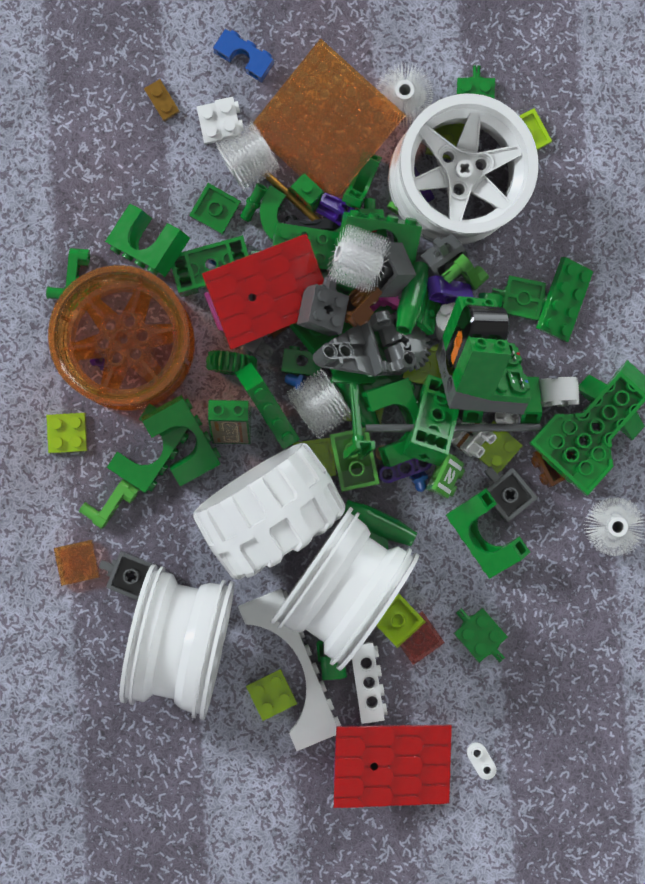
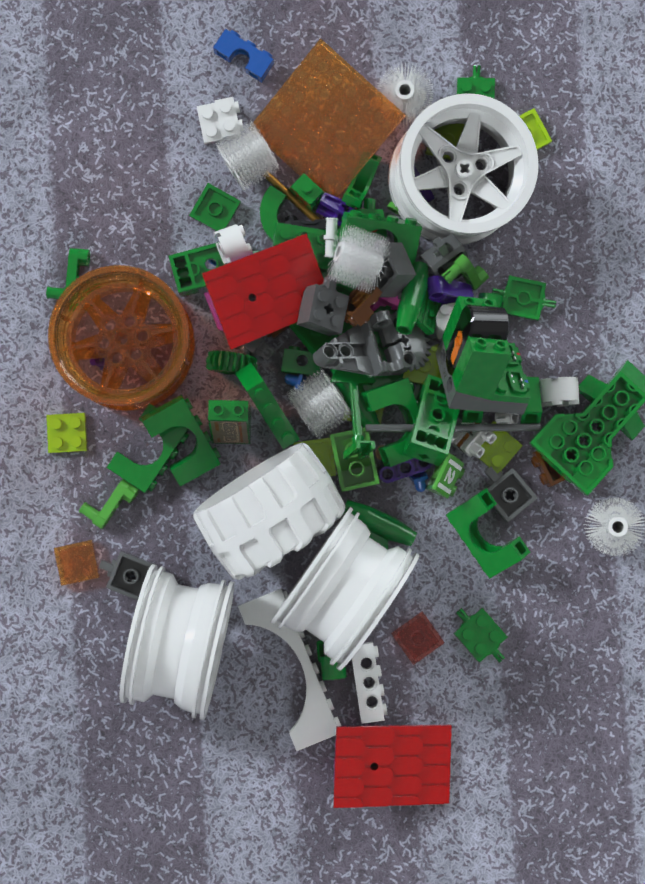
(160, 255): green arch -> none
(161, 100): pearl gold plate -> none
(232, 243): none -> white brick
(253, 202): green pin -> none
(271, 694): lime plate -> none
(331, 237): none -> white pin
(400, 621): lime plate -> none
(481, 761): white plate -> none
(564, 299): green plate -> none

